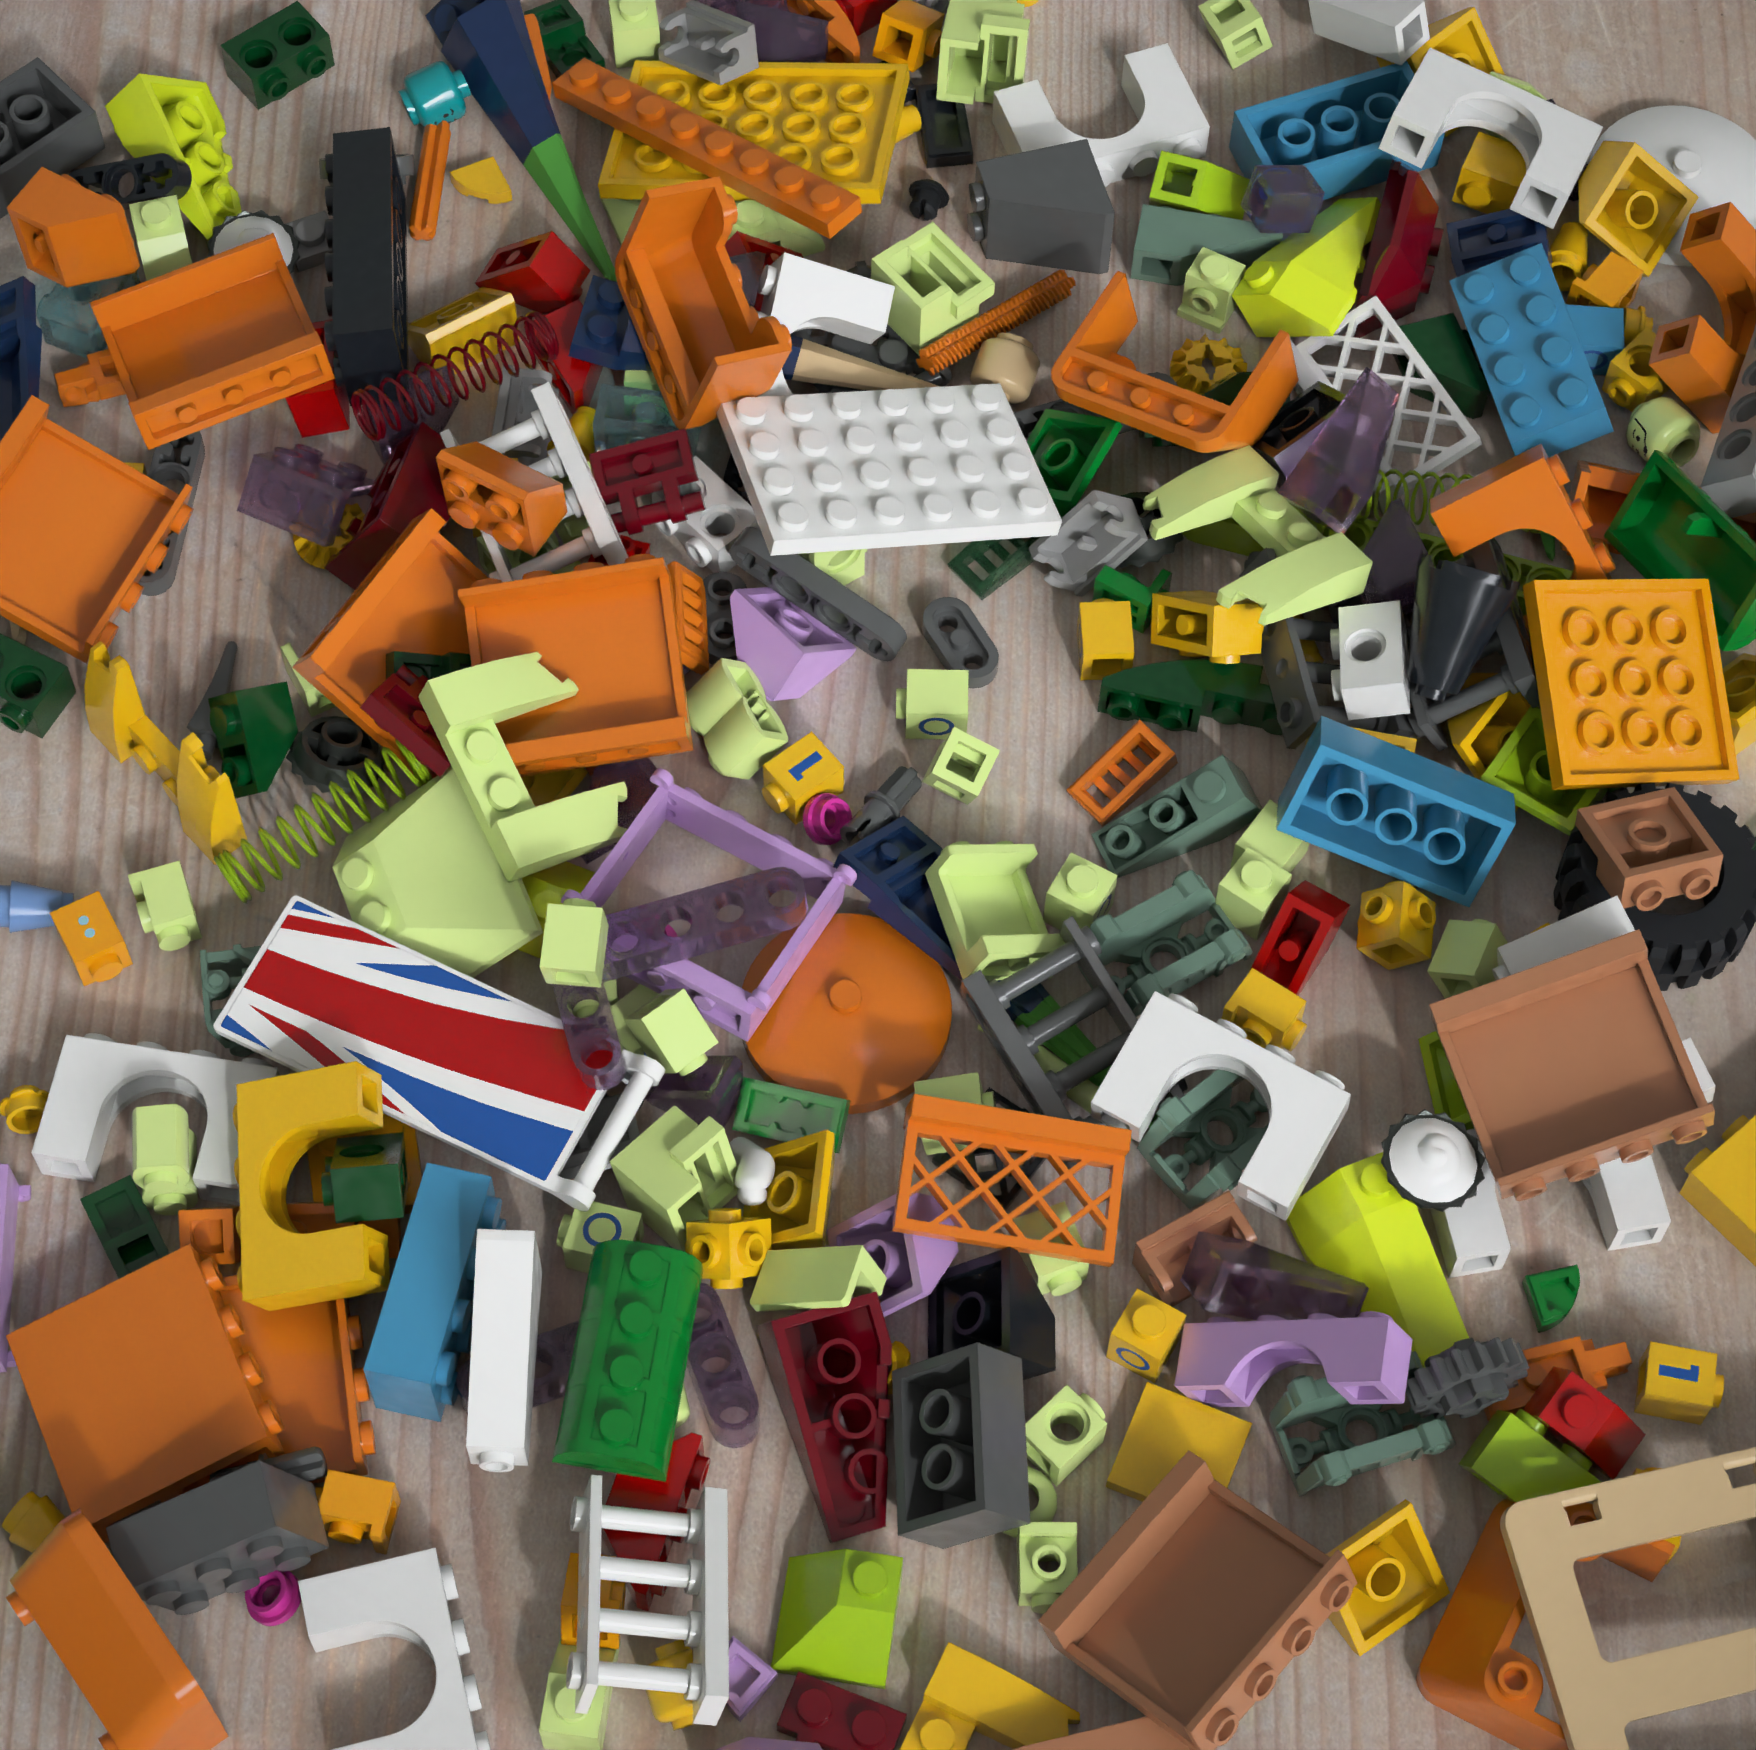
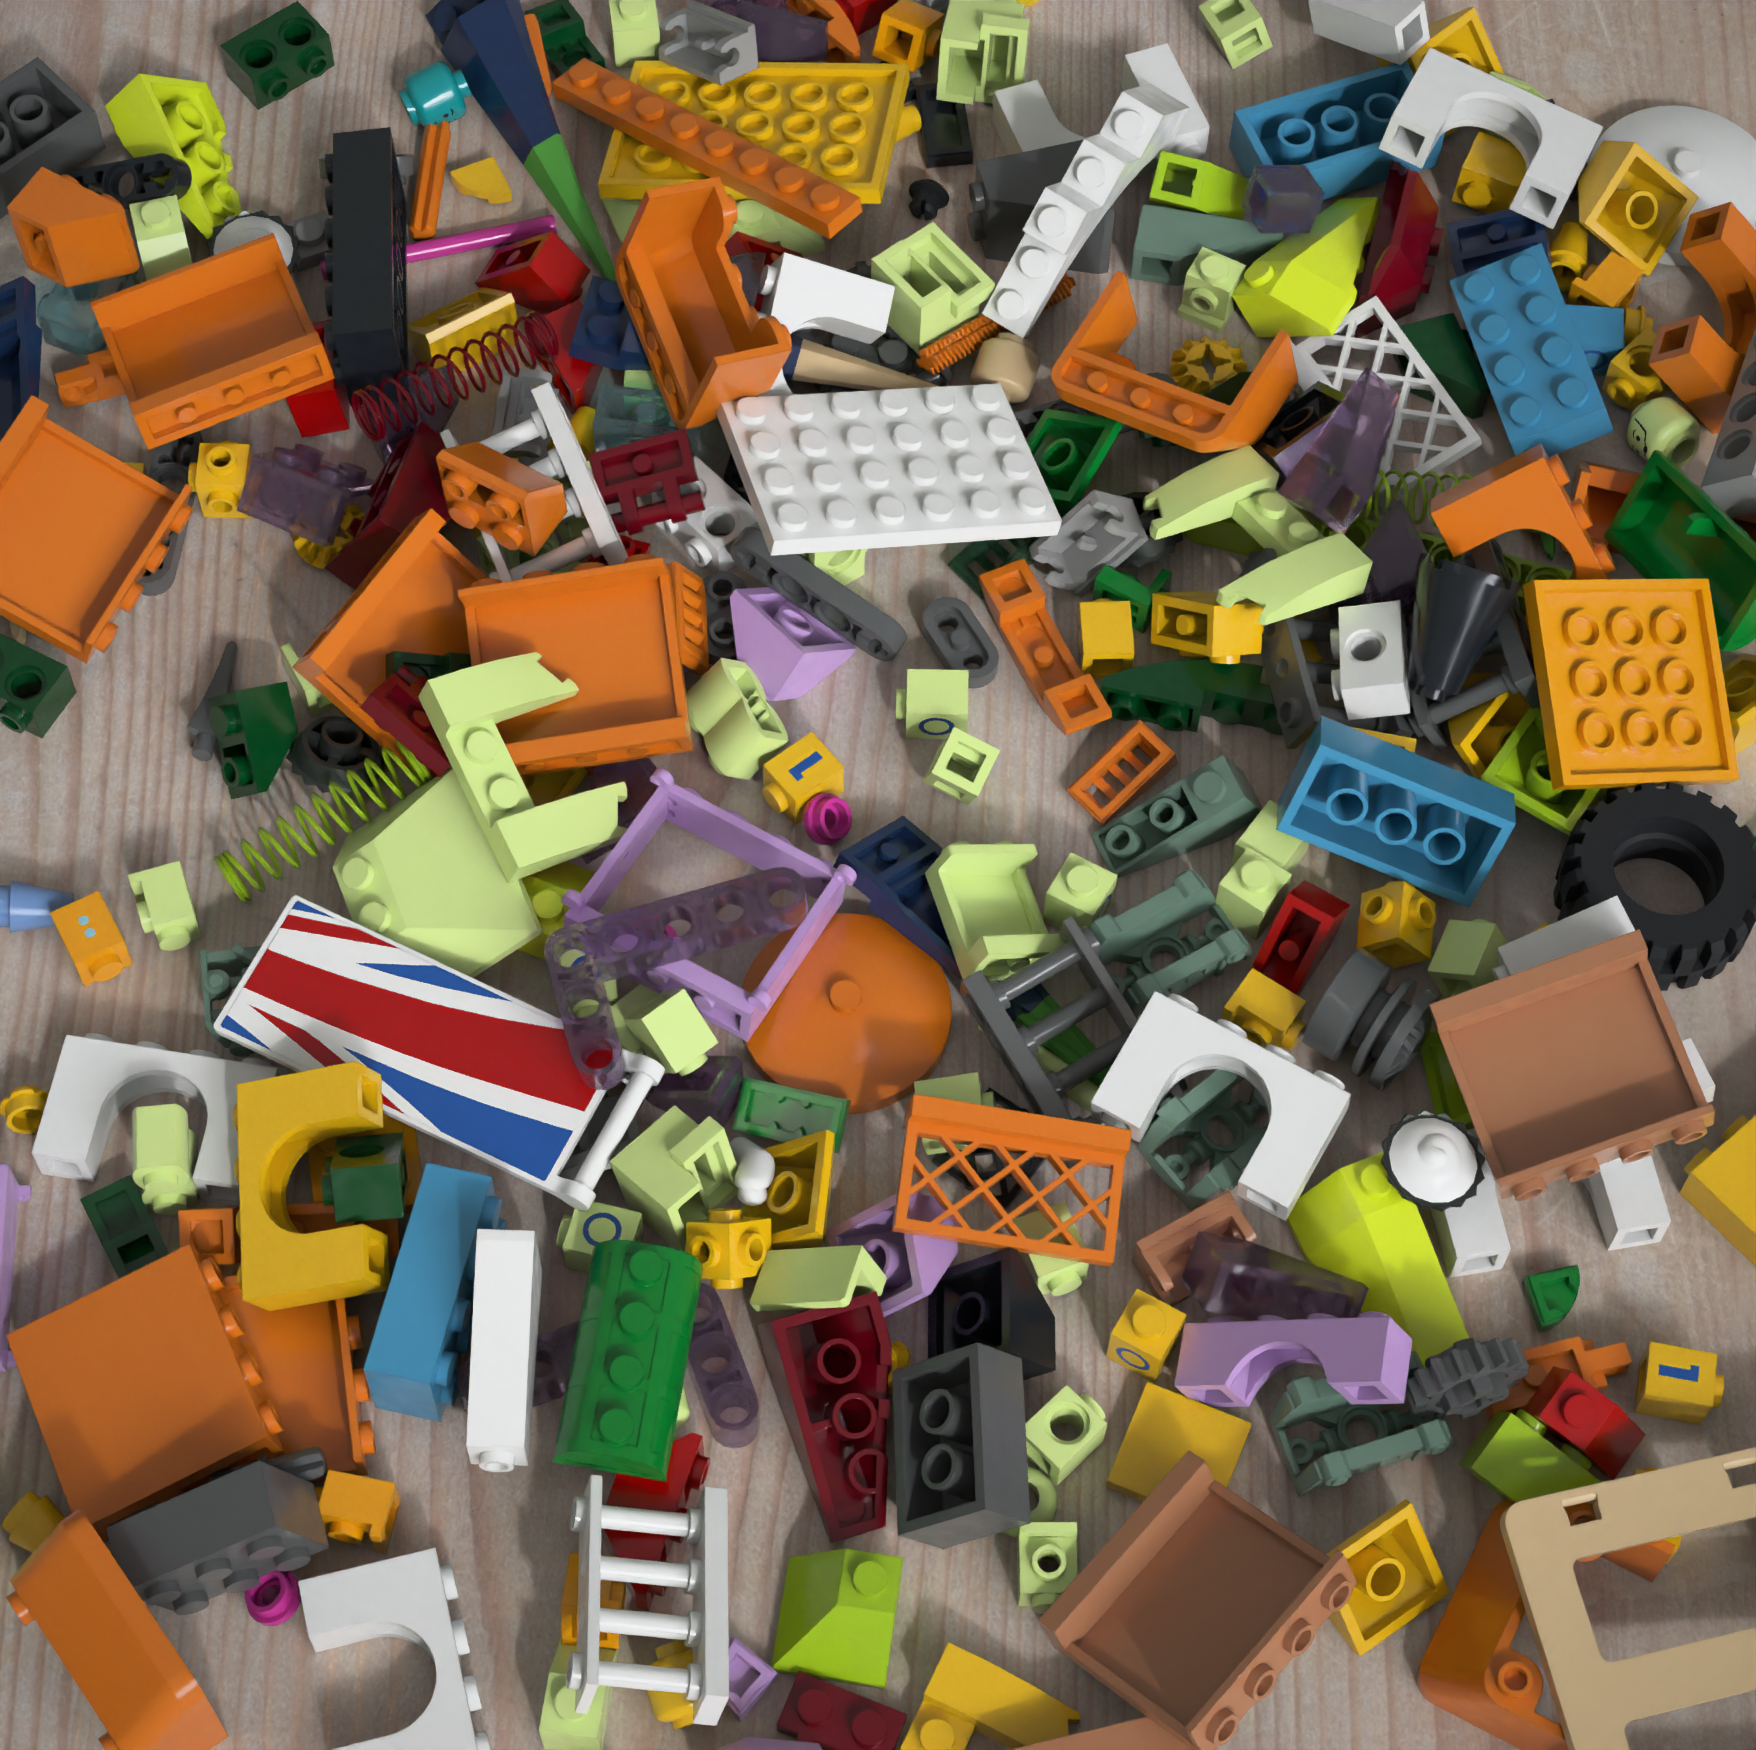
(198, 790): yellow wedge -> none
(220, 477): none -> yellow brick
(475, 239): none -> dark pink piece
(574, 943): yellowish green brick -> none
(883, 805): dark grey axle -> none
(1039, 650): none -> orange slope
(1069, 211): none -> white arch
(1371, 1019): none -> dark grey wheel
(1650, 848): nougat plate -> none

